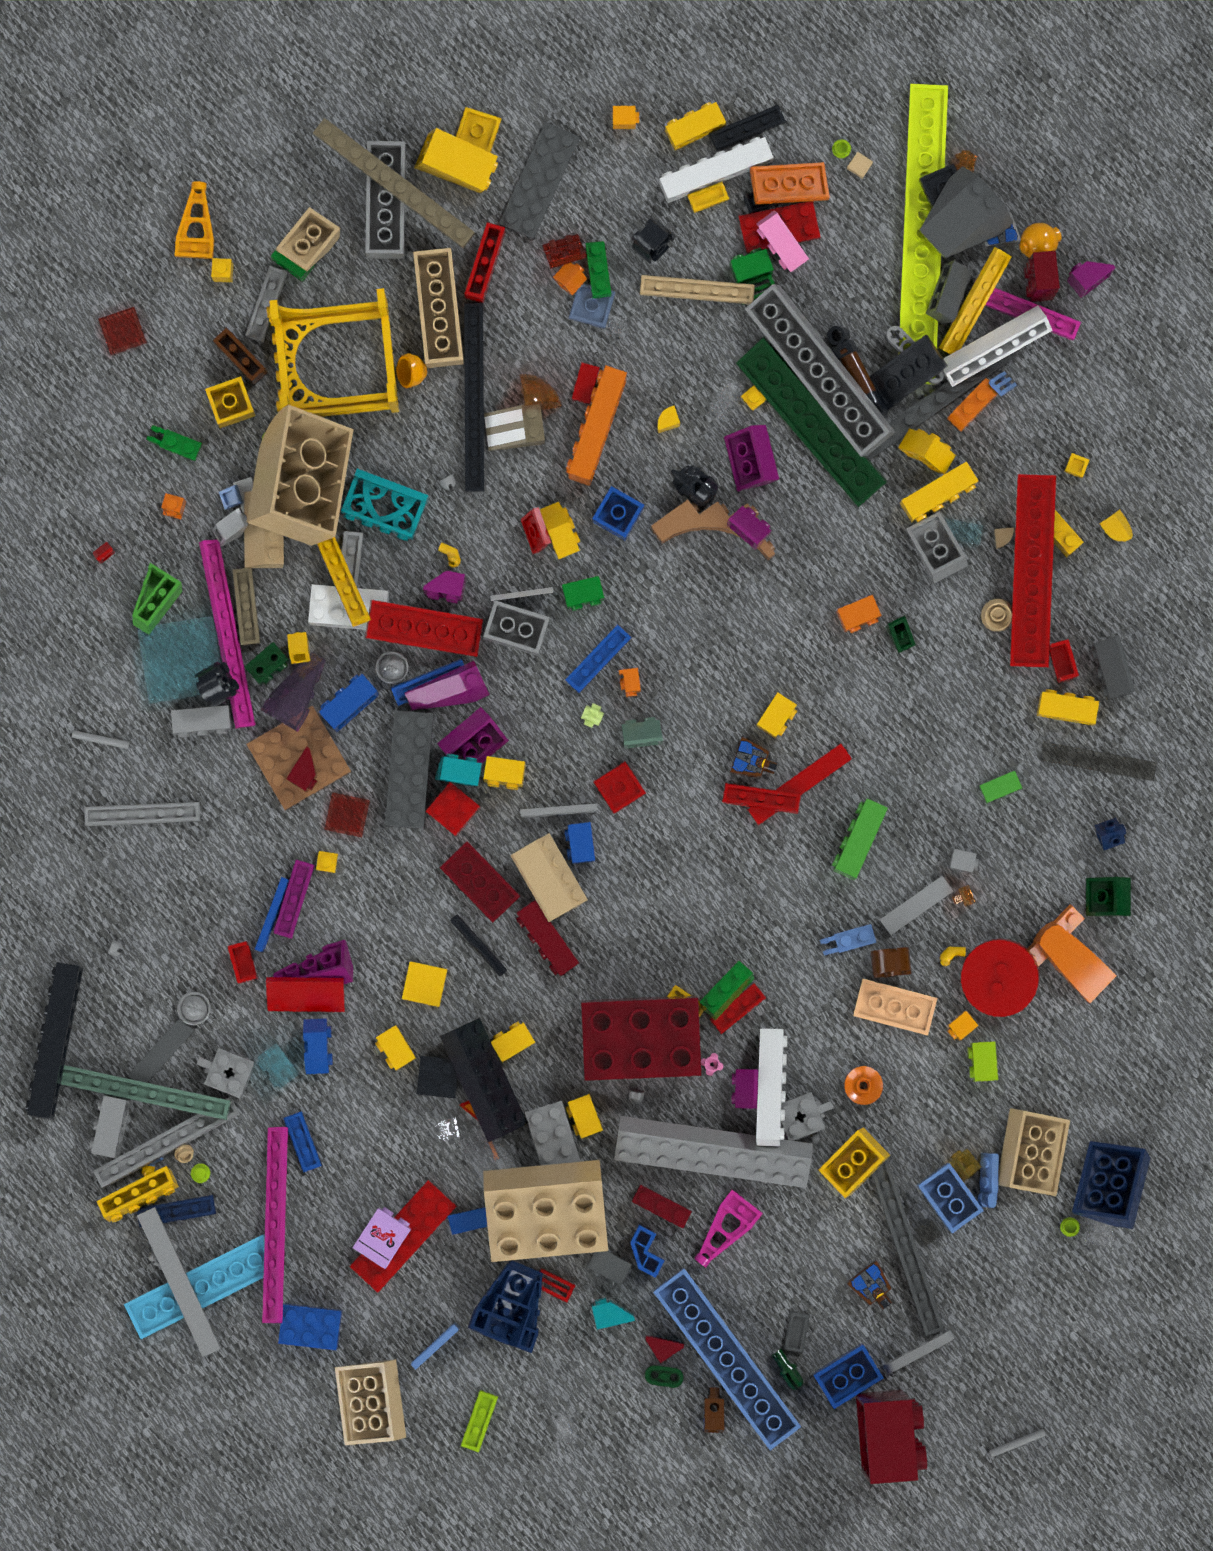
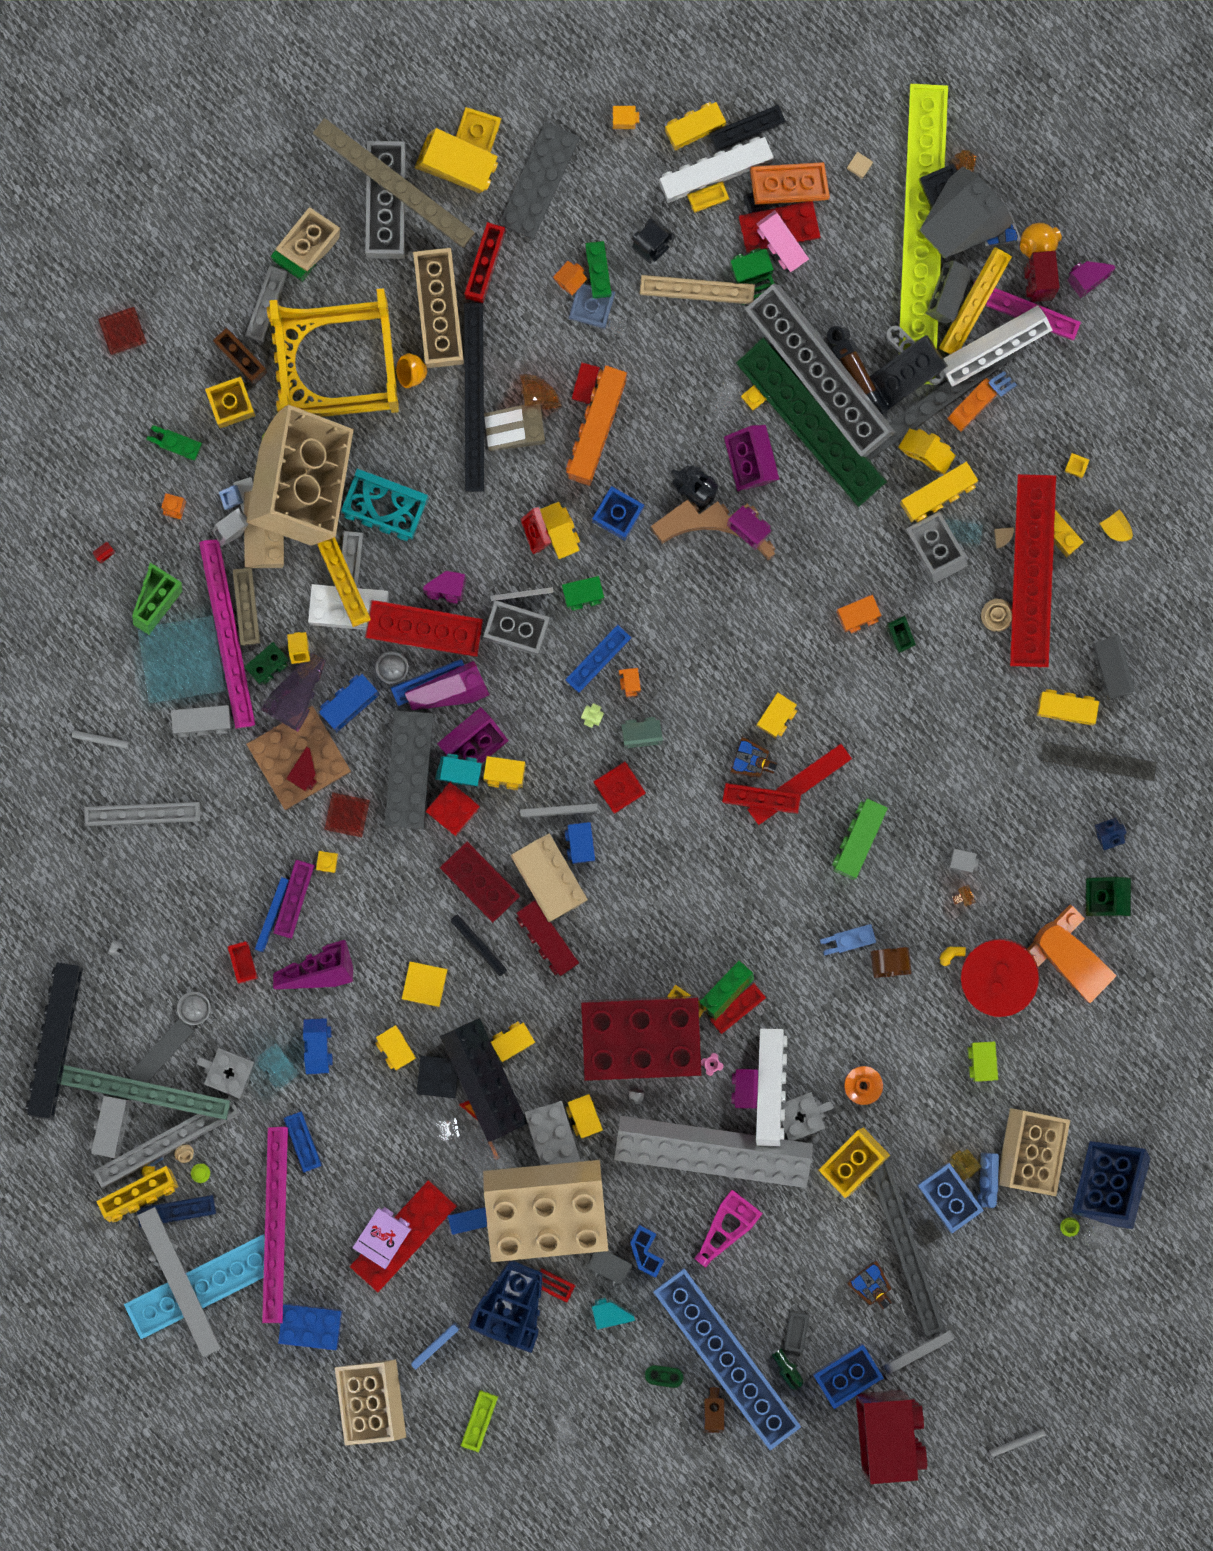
(195, 247): light orange plate -> none
(216, 683): black brick -> none
(222, 270): yellow brick -> none
(305, 994): red tile -> none
(448, 480): light grey hinge -> none
(452, 554): yellow arm -> none
(565, 254): clear red plate -> none
(661, 1206): dark red brick -> none
(663, 1347): dark red slope -> none
(668, 420): yellow brick -> none
(841, 148): lime plate -> none
(895, 1007): light nougat plate -> none
(916, 905): light grey tile -> none
(961, 1026): light orange brick -> none
(1000, 786): bright green tile -> none
(1063, 661): red panel -> none

